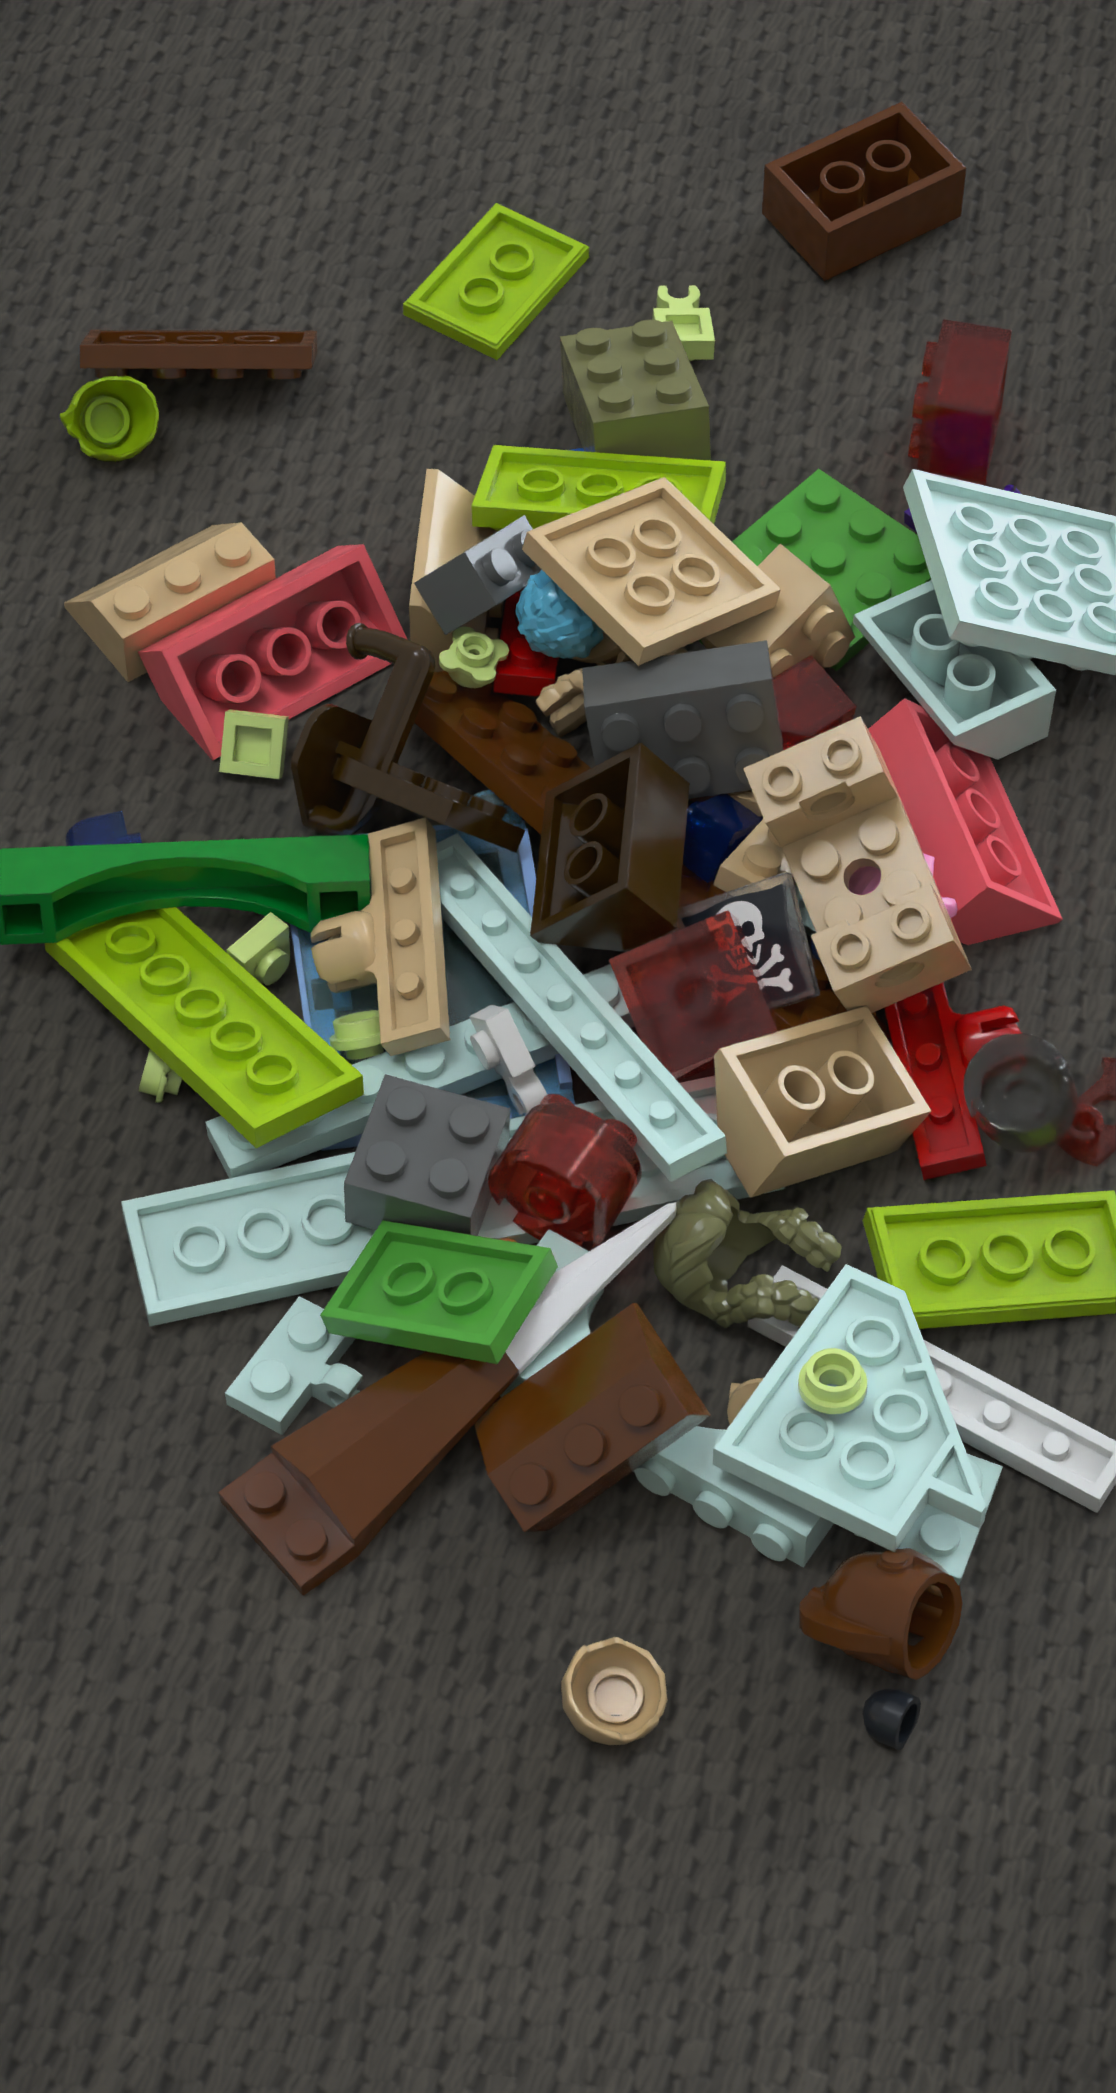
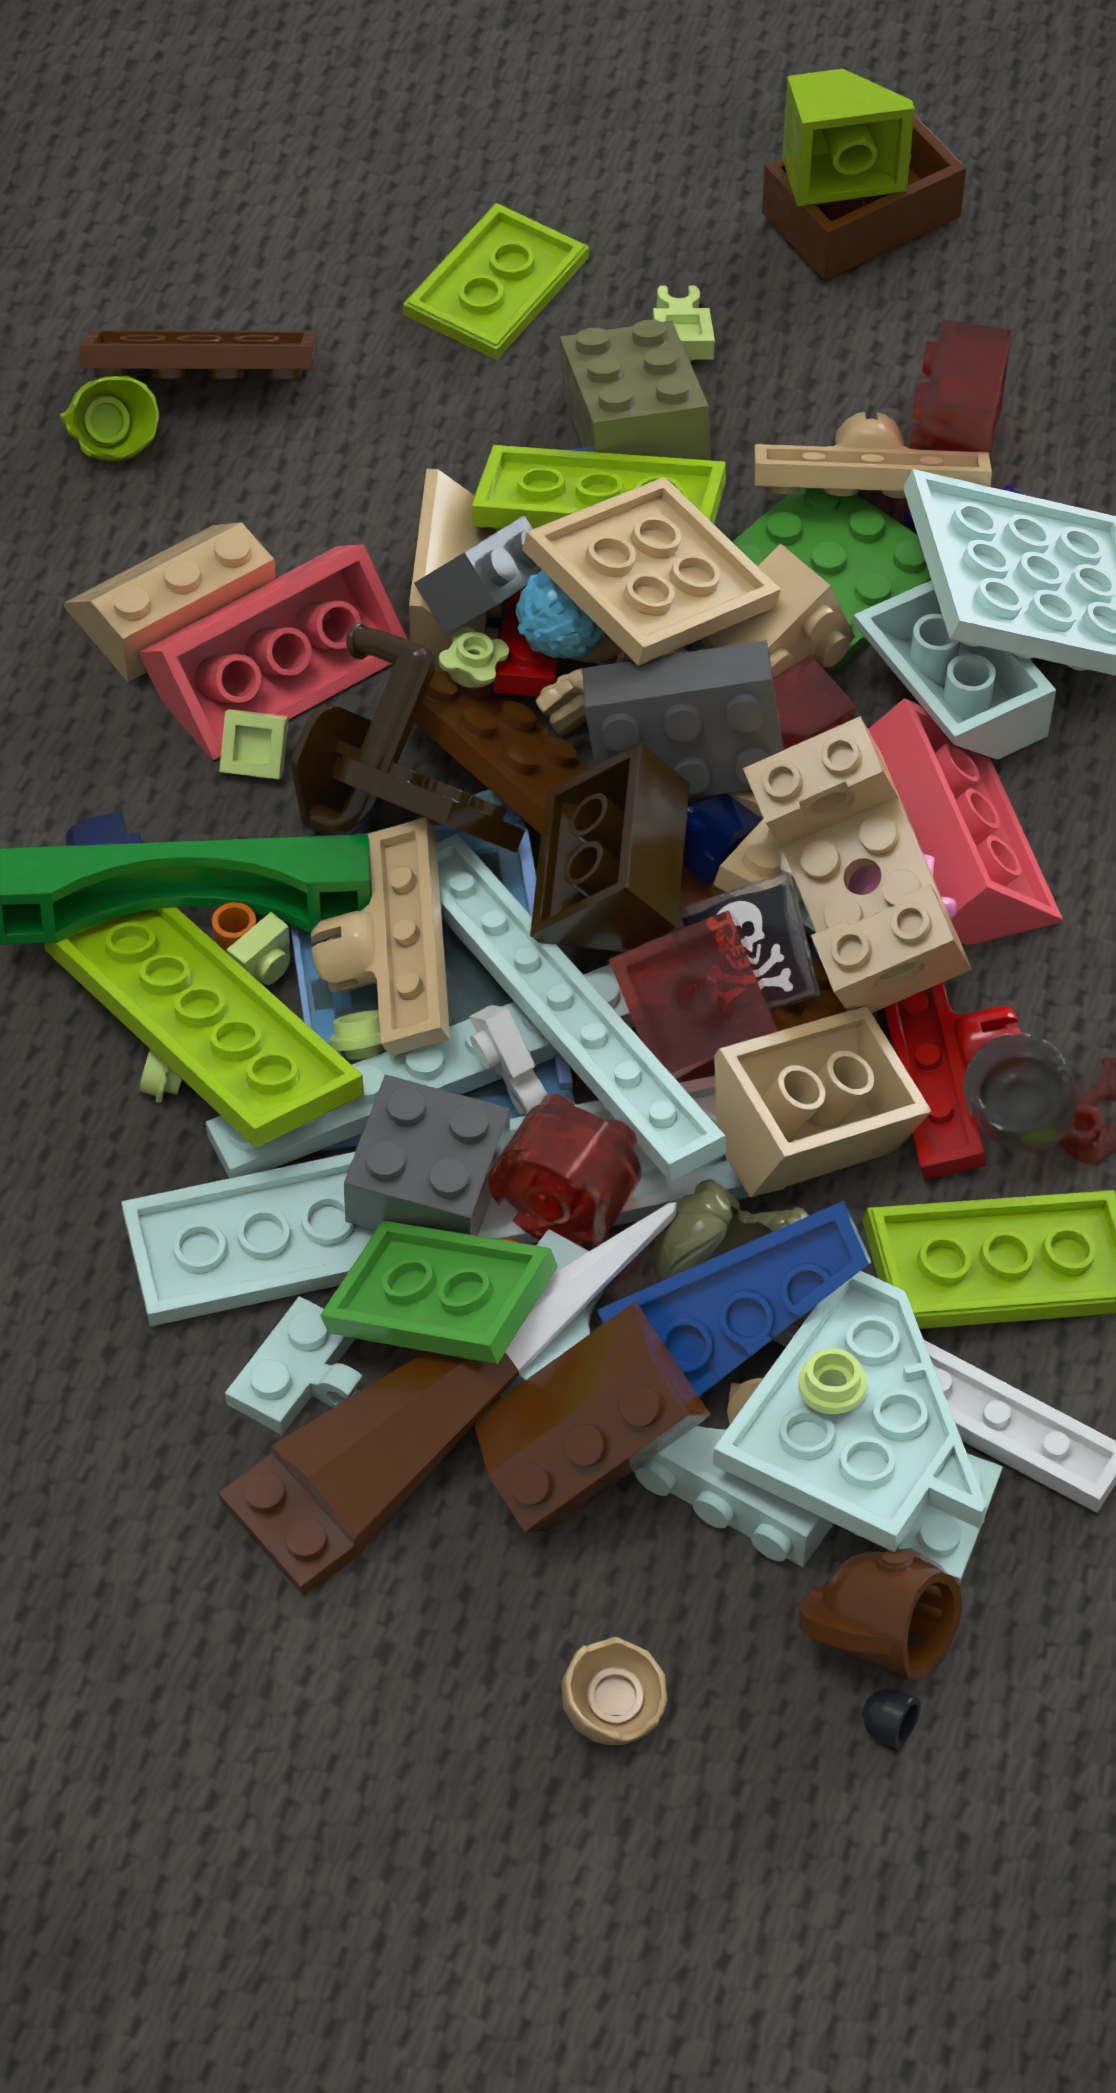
(231, 923): none -> orange hinge
(749, 1295): none -> blue wing
(845, 137): none -> lime slope
(865, 457): none -> tan plate

